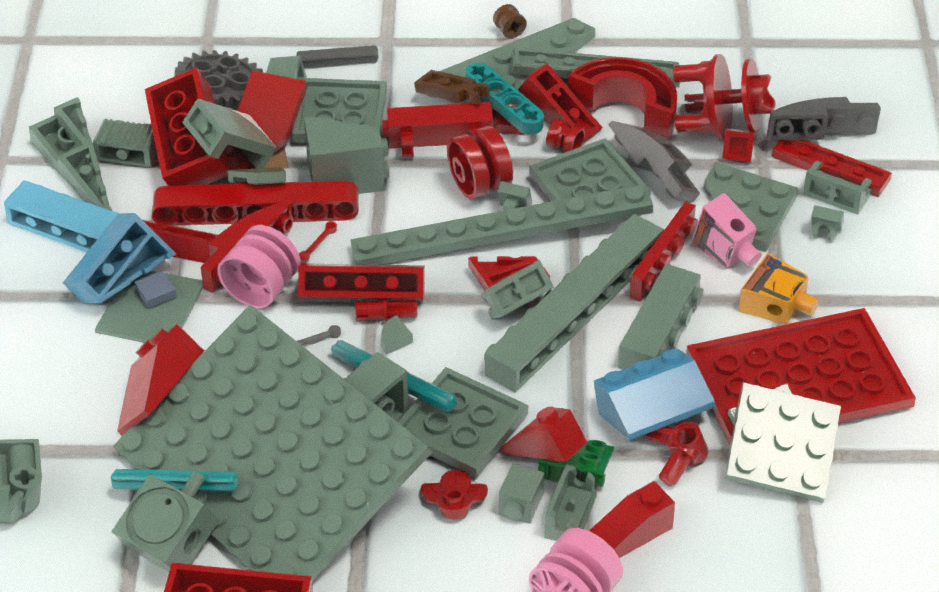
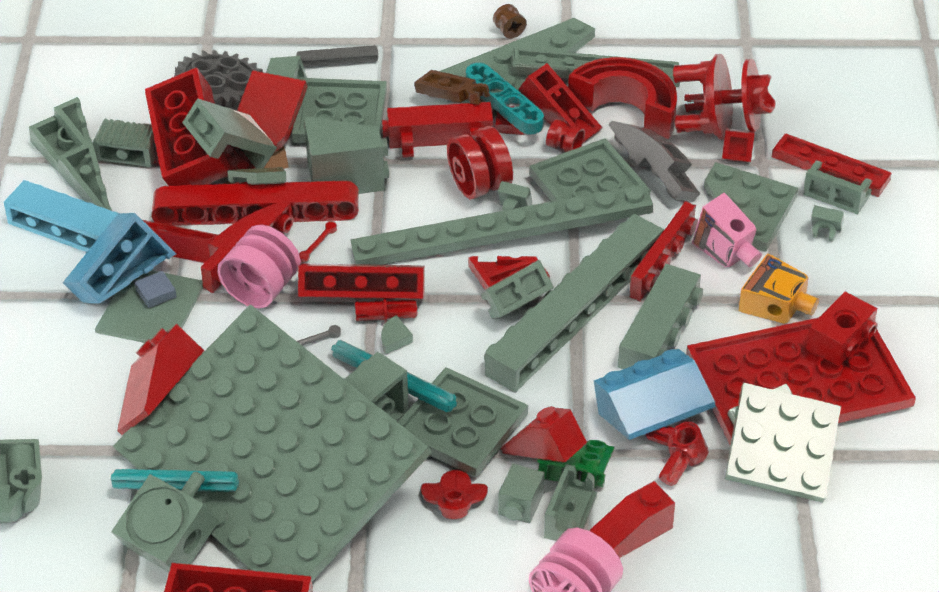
(822, 115): dark grey slope -> none
(842, 329): none -> red brick

